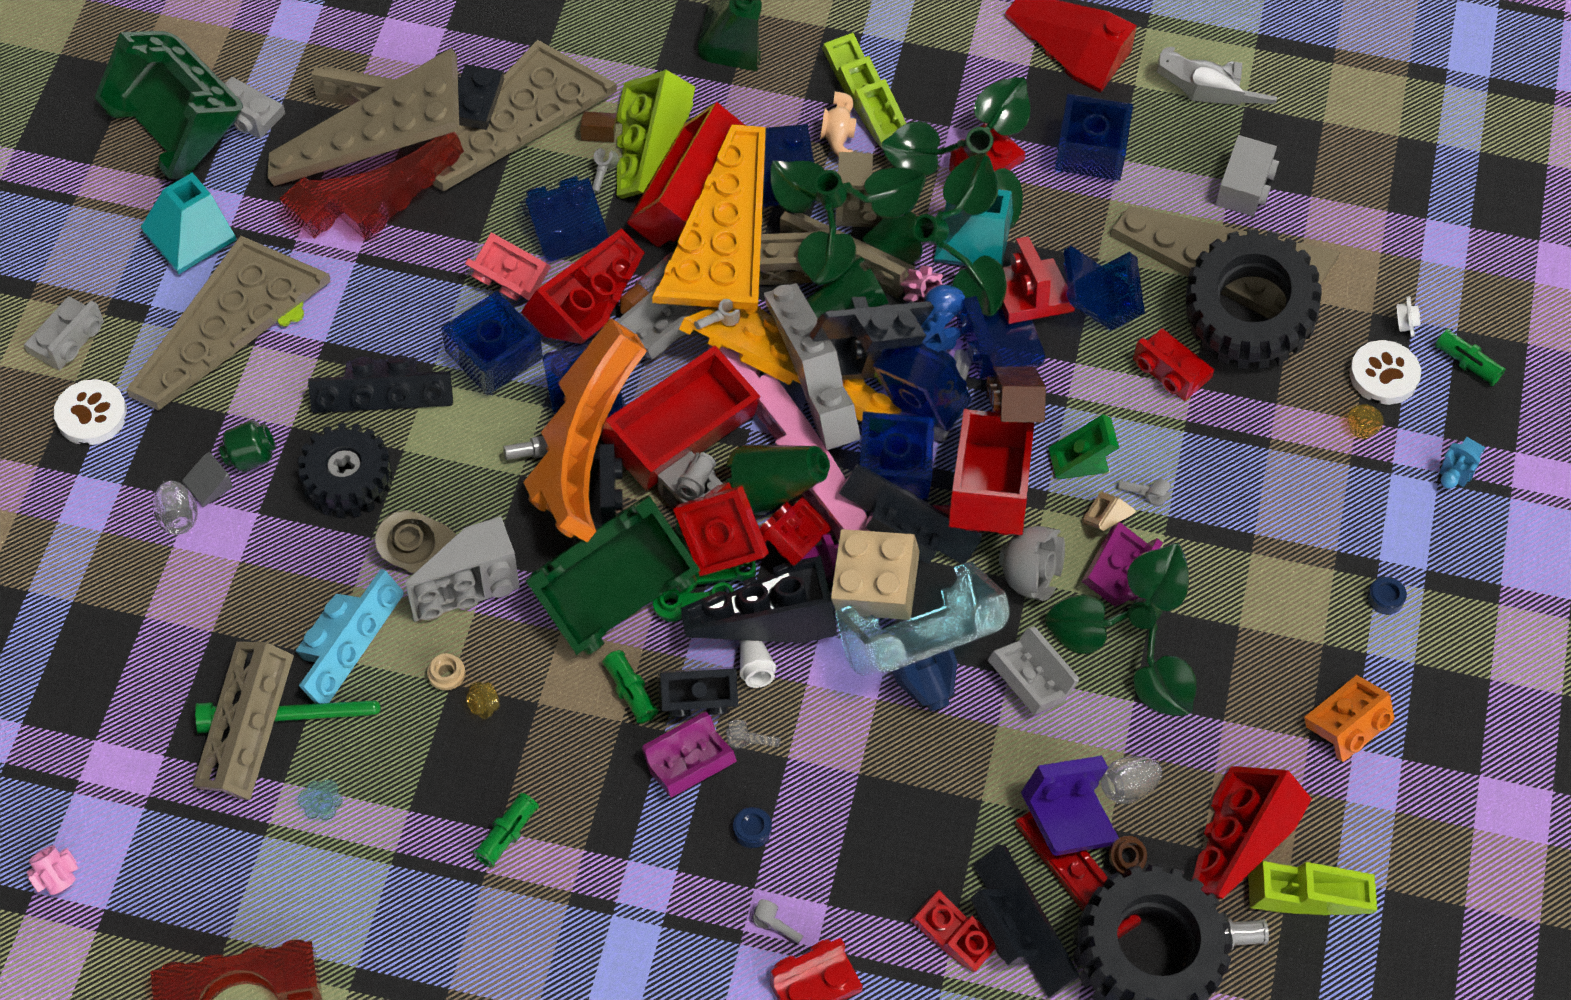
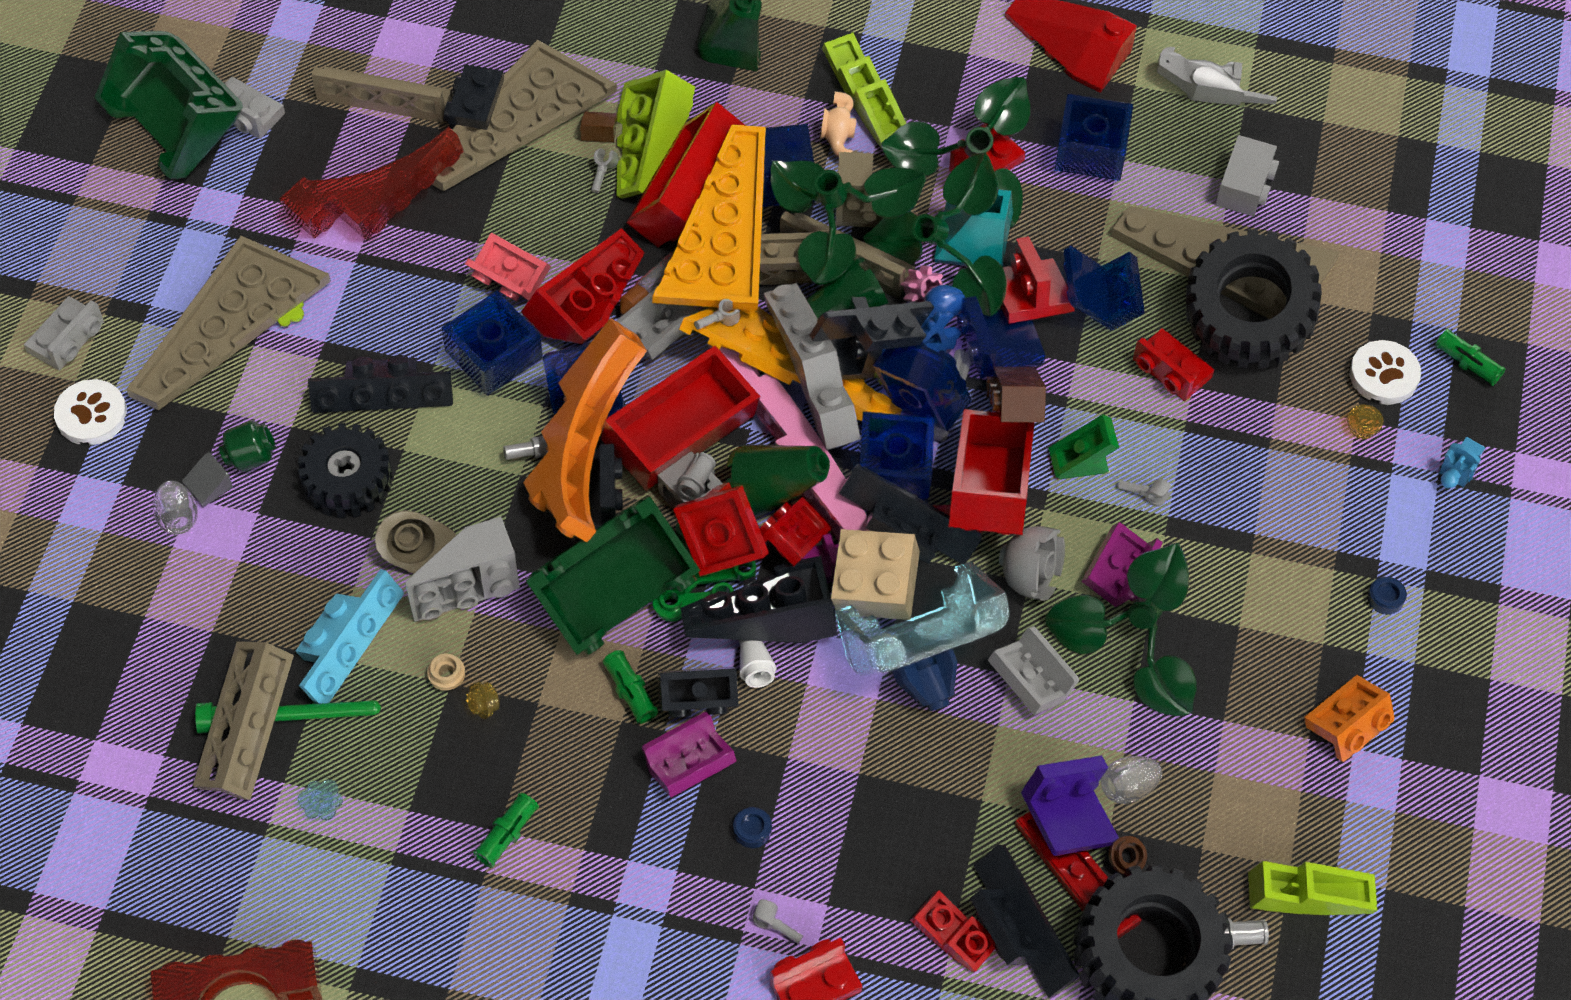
(52, 870): bright pink gear -> none
(187, 224): teal slope -> none
(396, 116): dark tan wing -> none
(565, 218): clear blue bracket -> none
(739, 737): clear hand -> none
(1107, 511): tan slope -> none
(1250, 819): red wedge -> none
(1408, 316): white plate -> none

